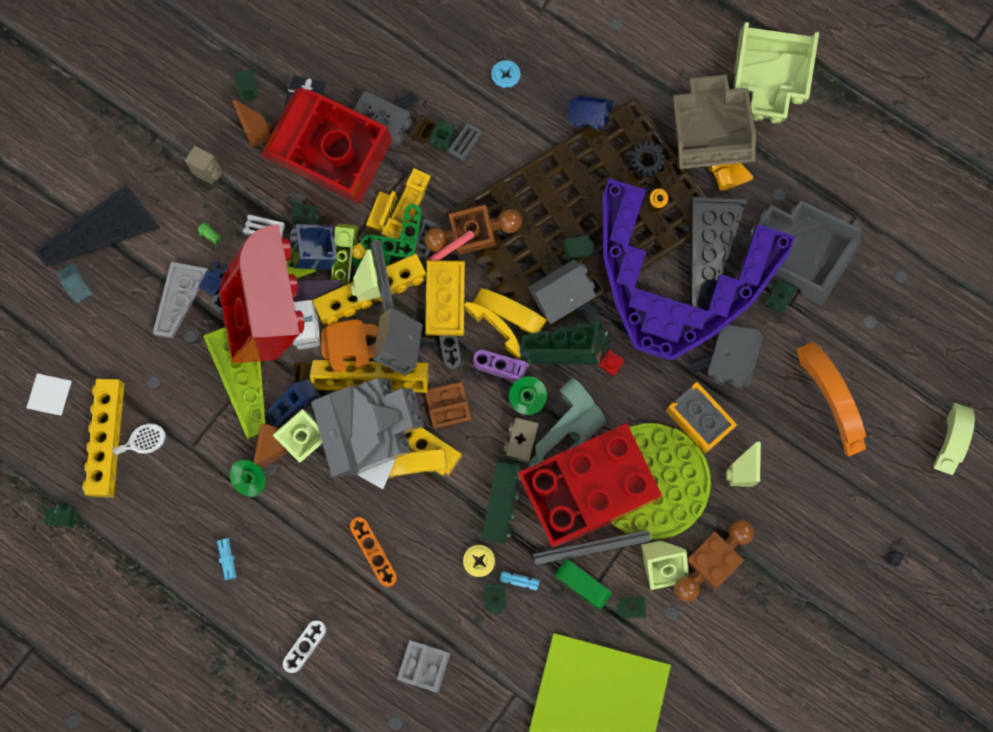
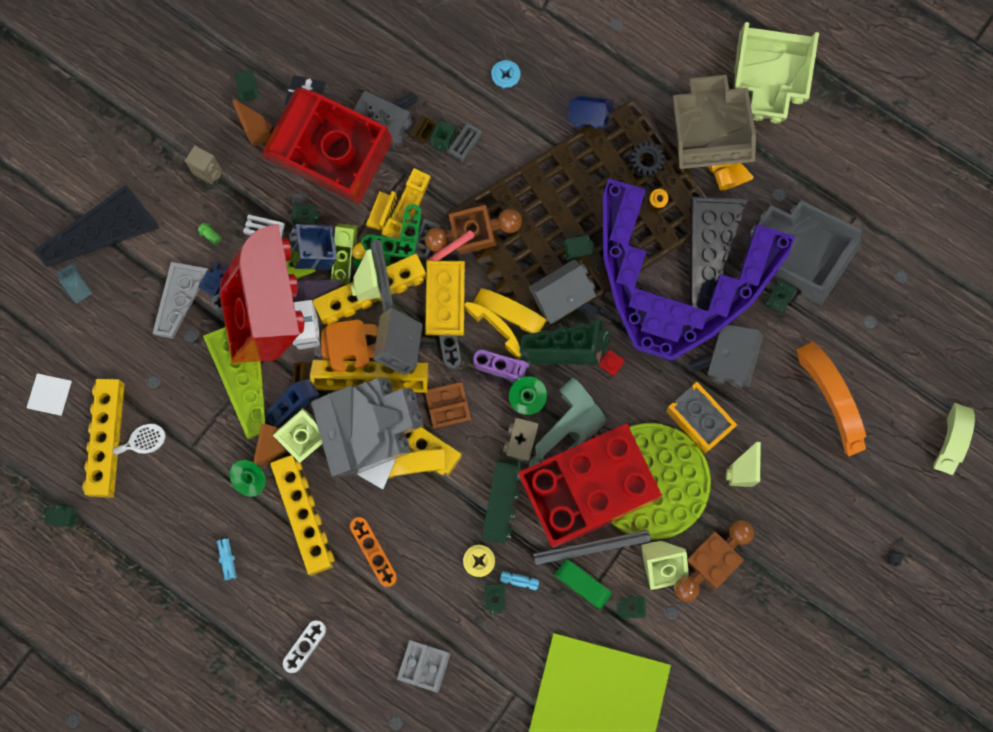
(281, 469): none -> yellow brick

